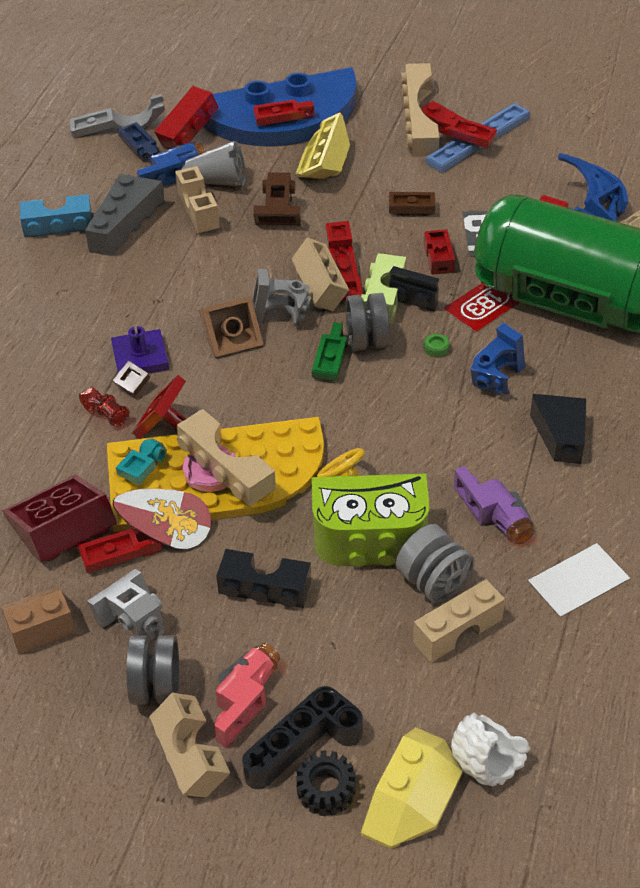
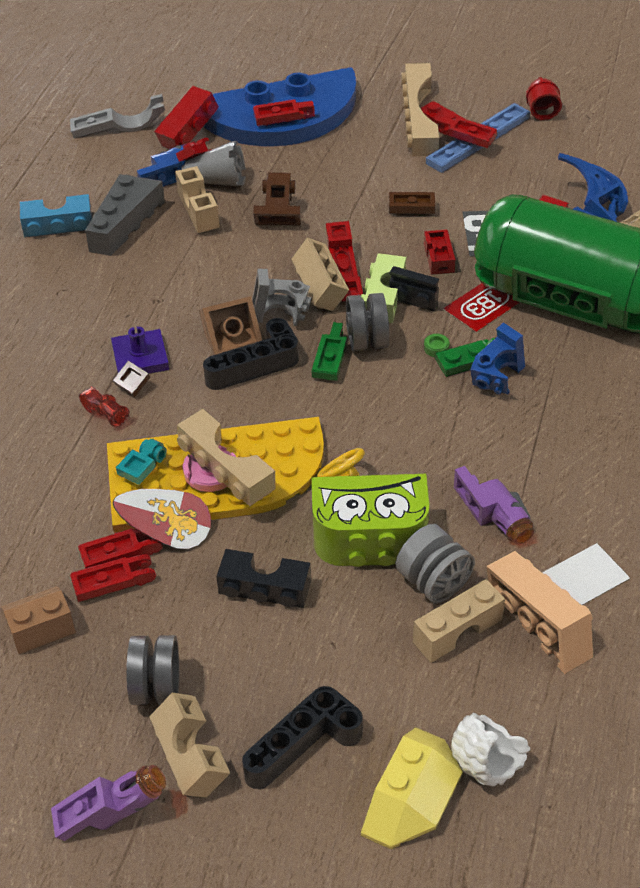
(61, 517): dark red slope -> none
(107, 802): none -> medium lavender plate
(112, 576): none -> red hinge
(137, 613): light grey tile -> none
(139, 141): dark blue hinge -> none
(161, 409): red tile -> none
(192, 149): none -> red plate
(242, 691): coral plate -> none
(254, 360): none -> black beam
(325, 150): light yellow wedge -> none
(325, 799): black tyre -> none
(460, 358): none -> green hinge
(543, 95): none -> red helmet
(545, 609): none -> light nougat wedge
(560, 425): black slope -> none

